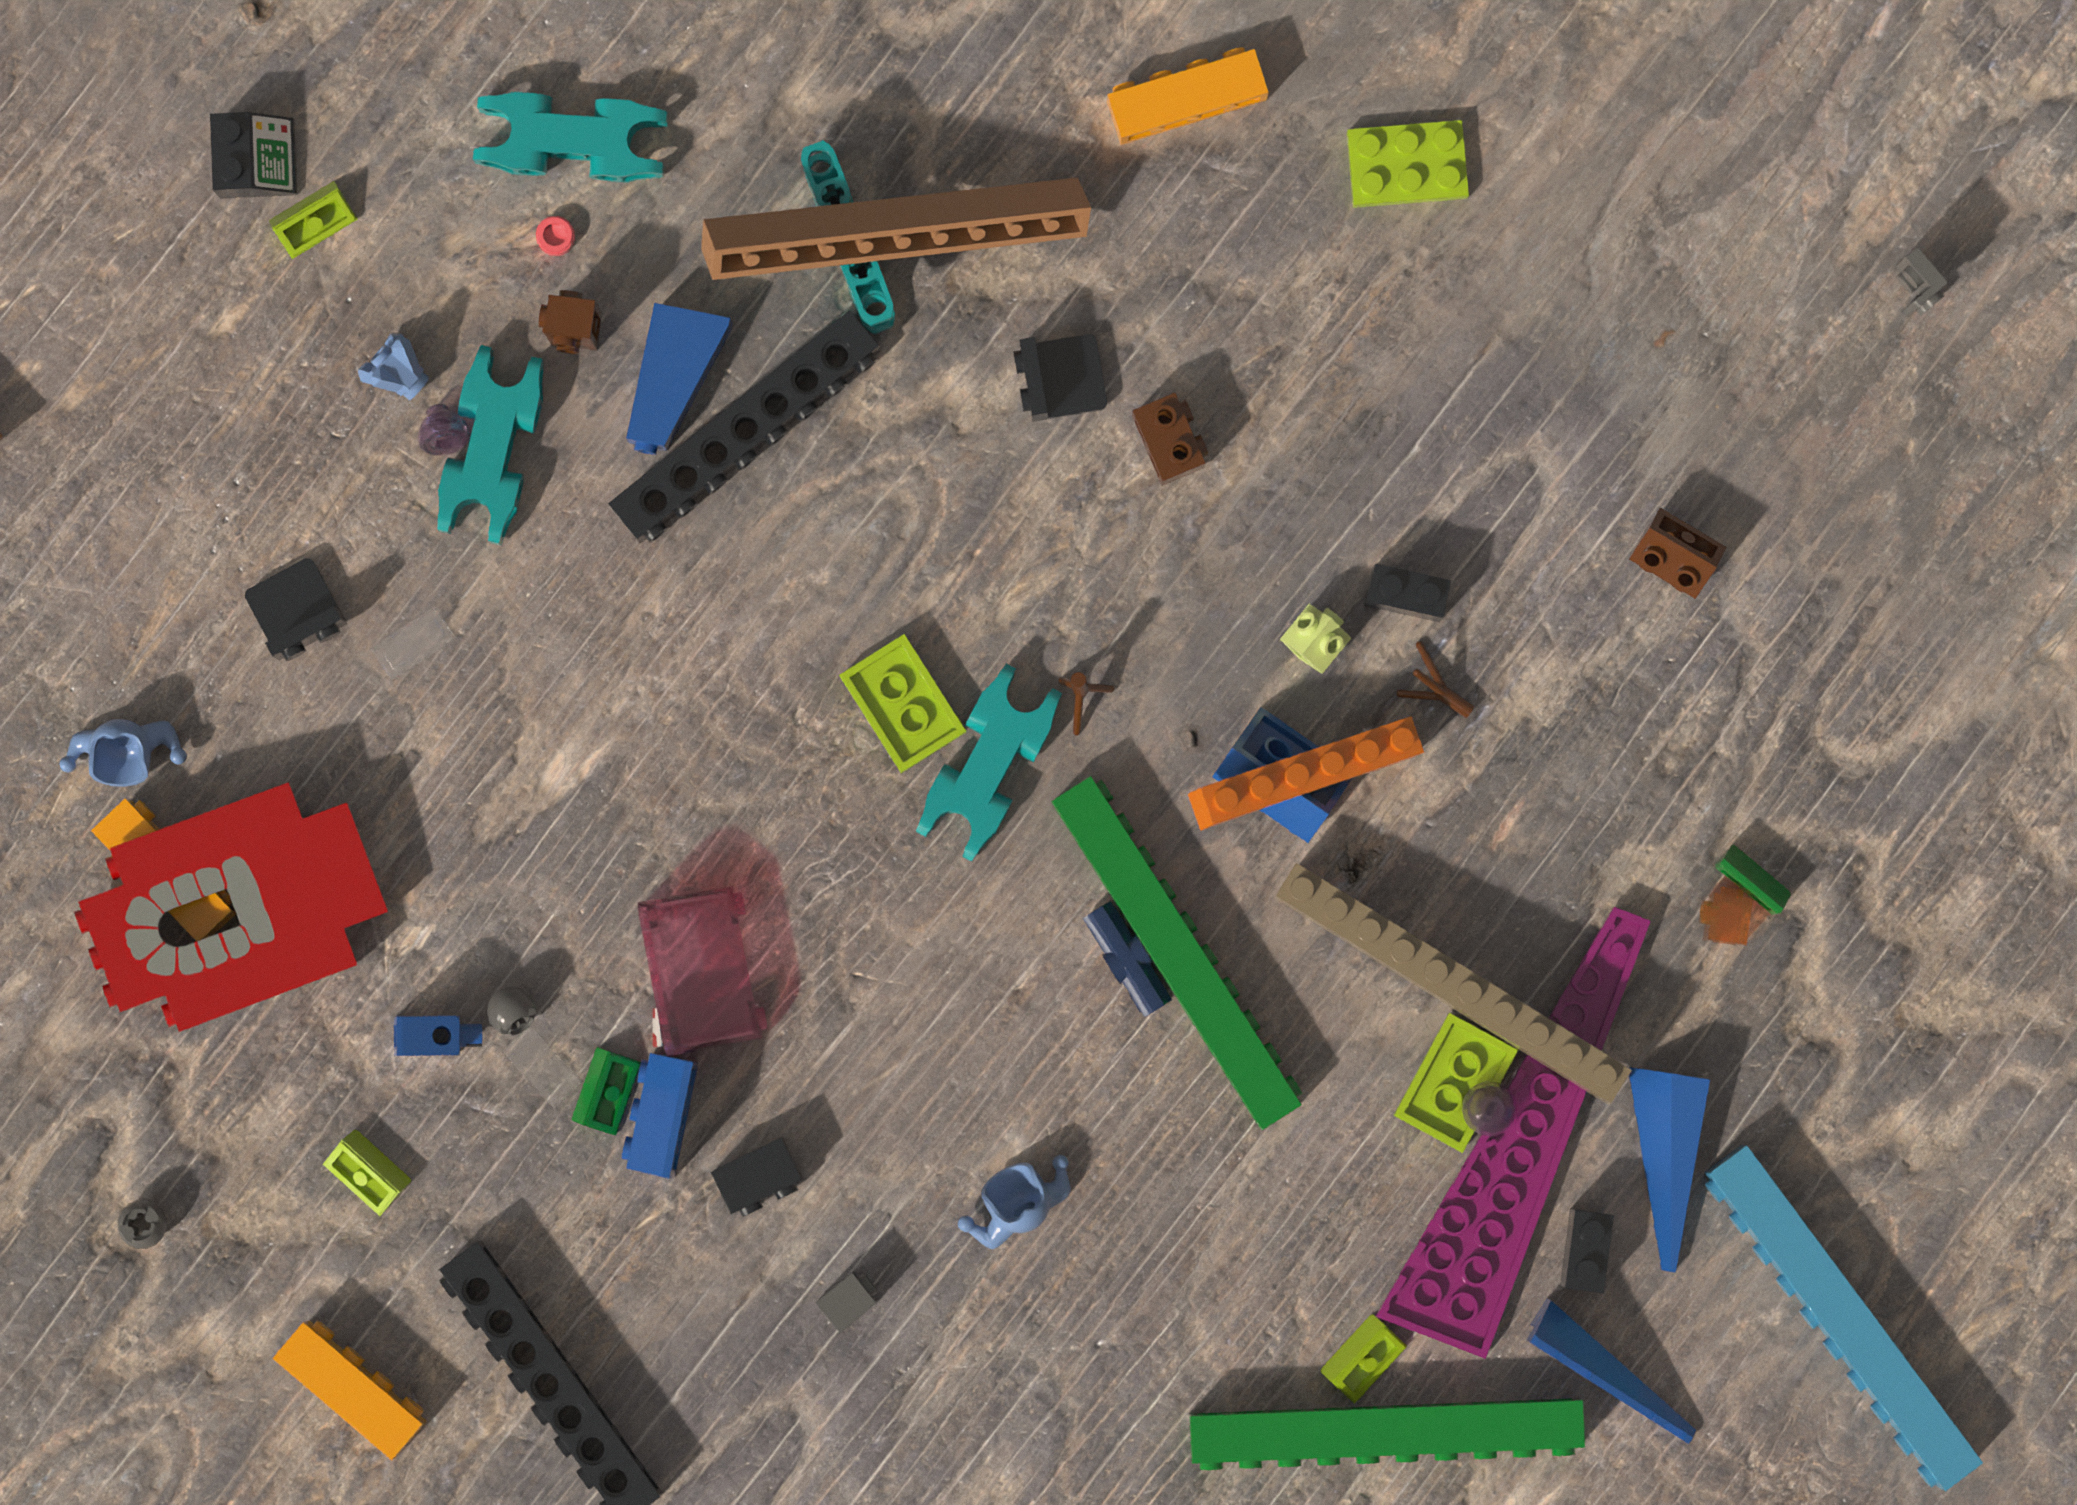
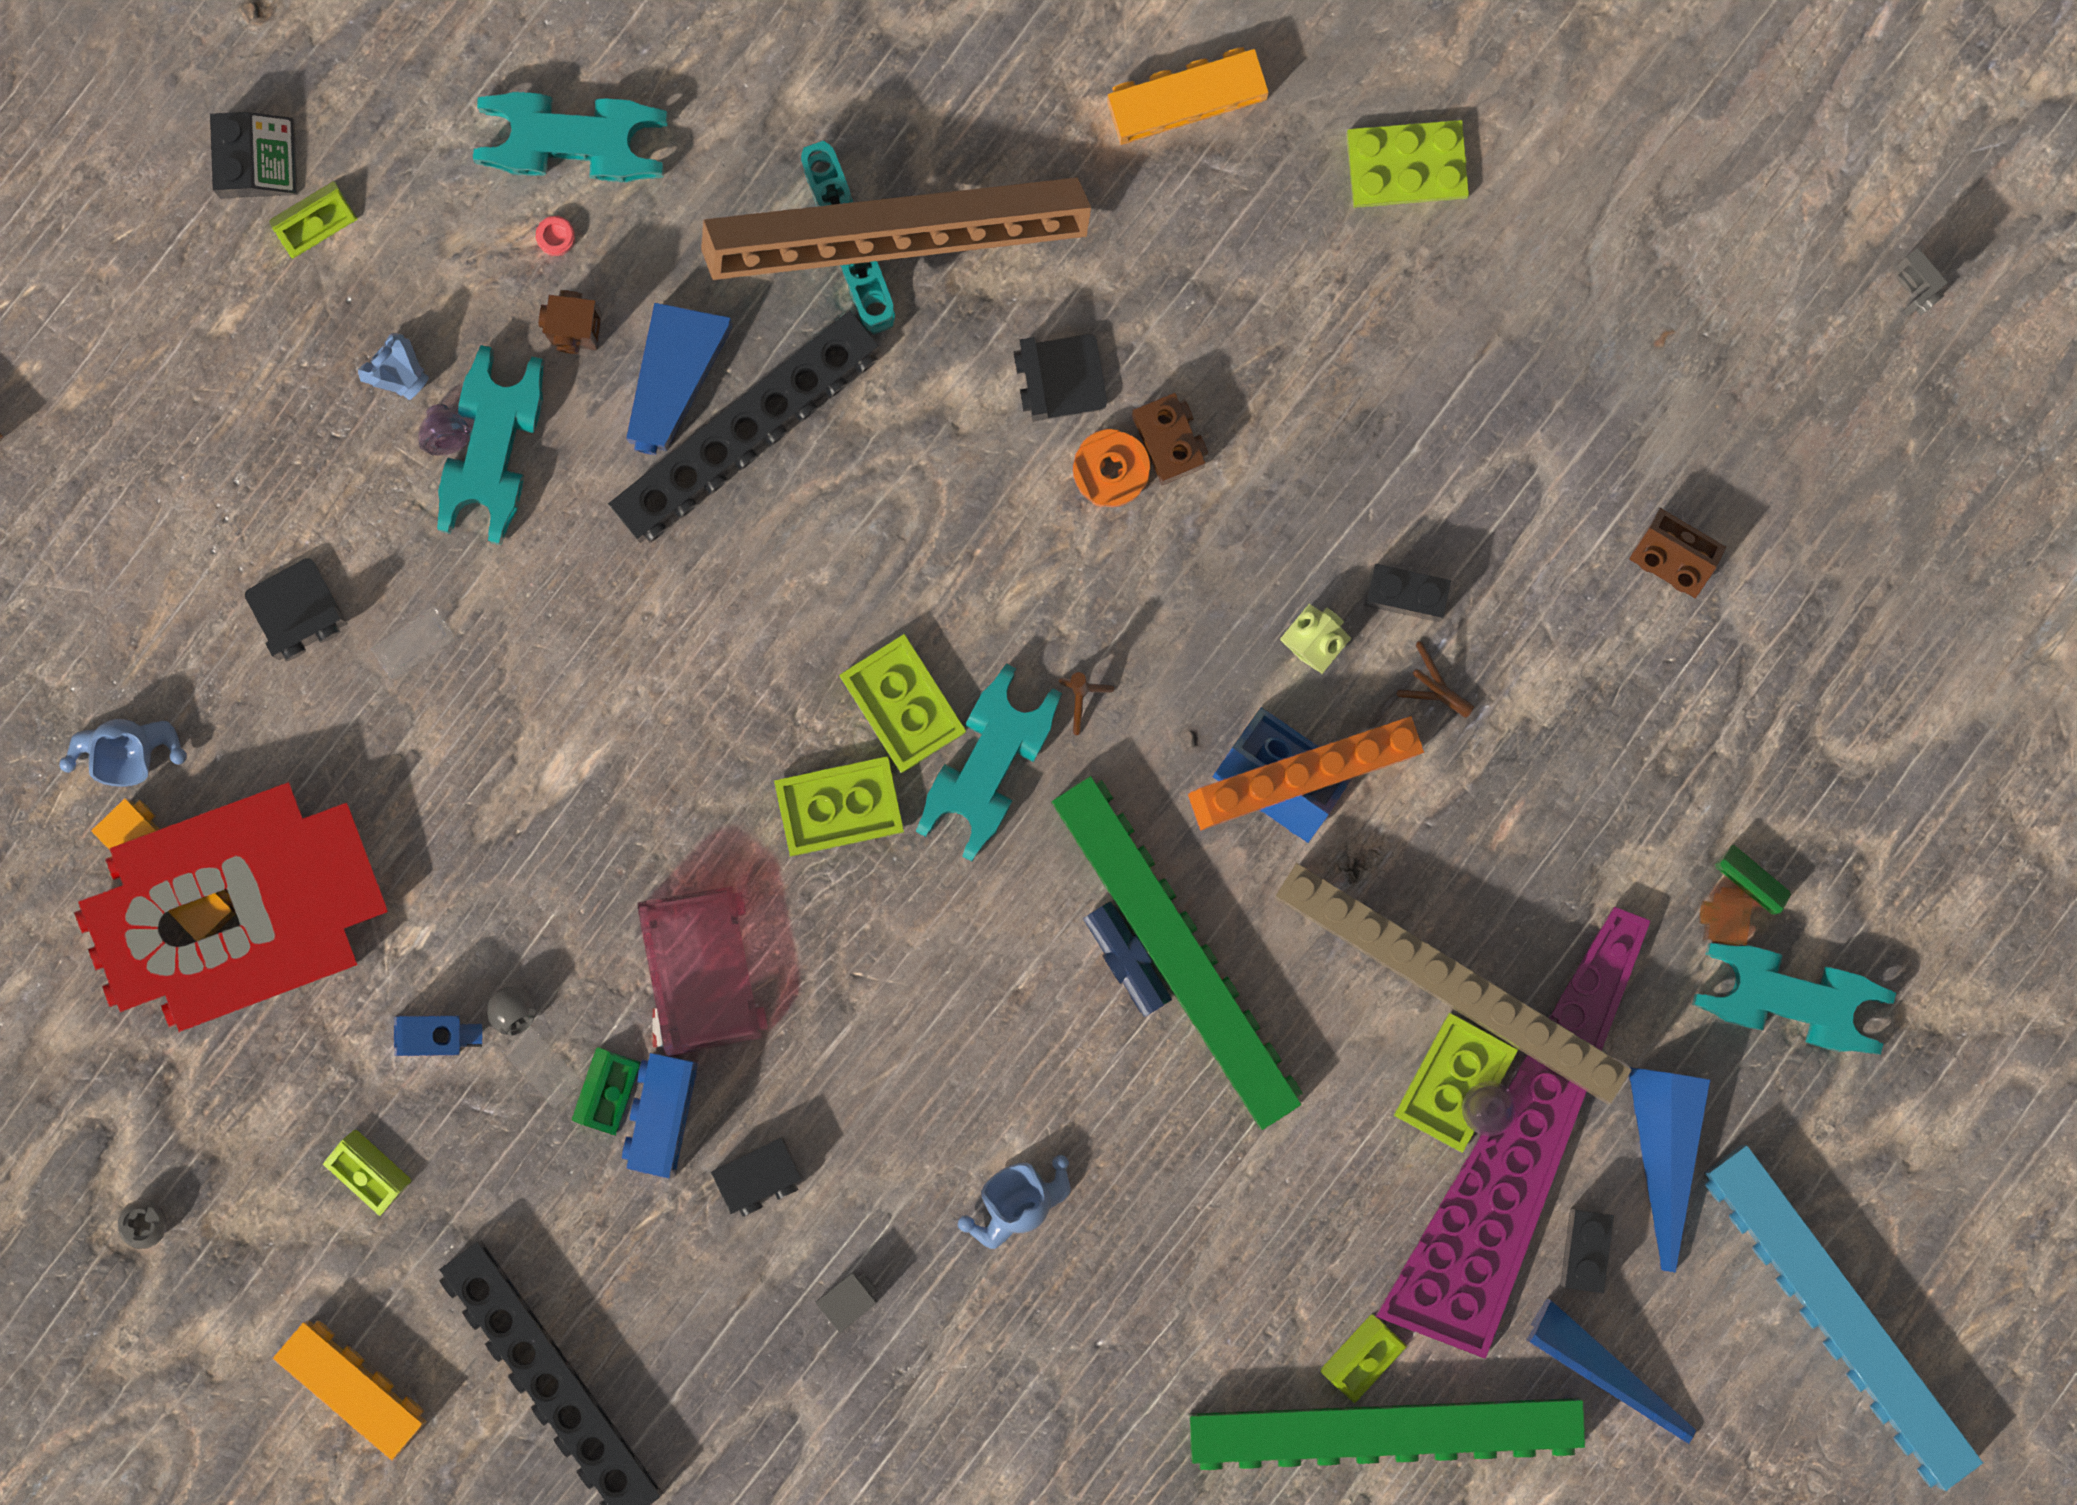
(839, 806): none -> lime plate
(1120, 448): none -> orange plate
(1824, 1006): none -> teal piece

